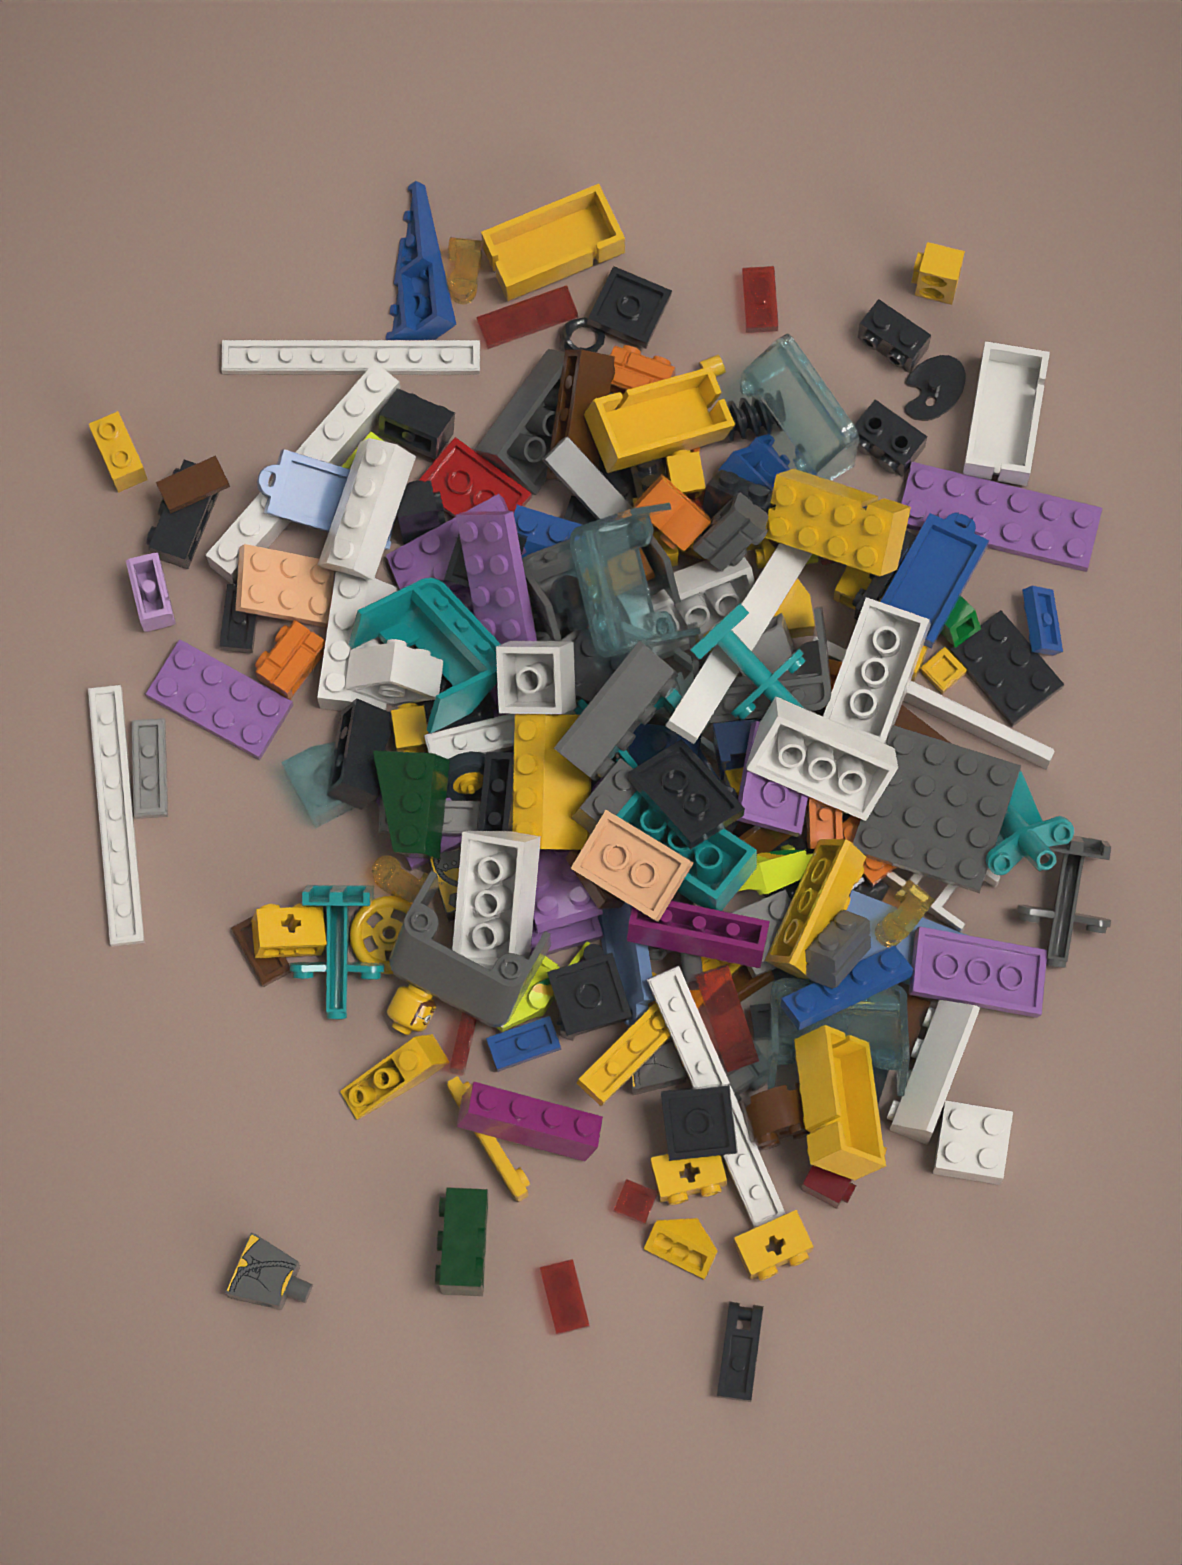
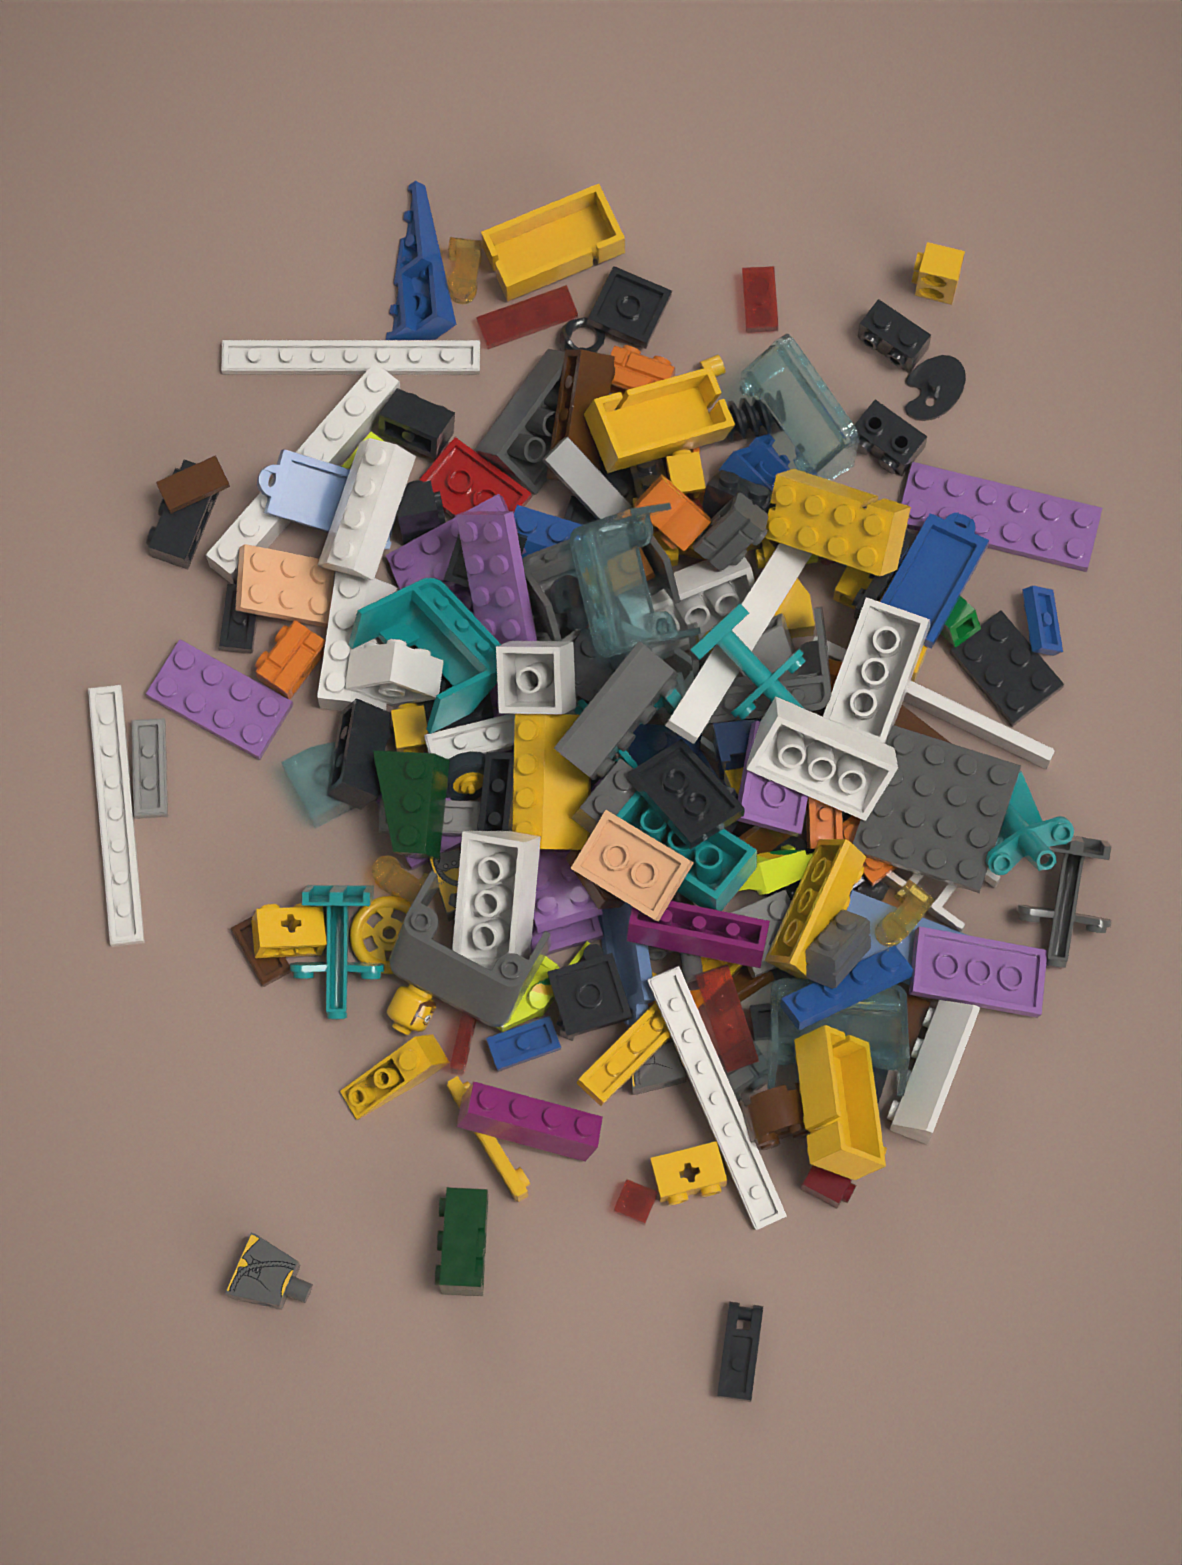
(118, 451): yellow brick -> none
(150, 592): lavender brick -> none
(564, 1297): clear red plate -> none
(683, 1244): yellow slope -> none
(699, 1122): black plate -> none
(785, 1230): yellow brick -> none
(943, 670): yellow tile -> none
(972, 1142): white brick -> none
(1006, 413): white piece -> none

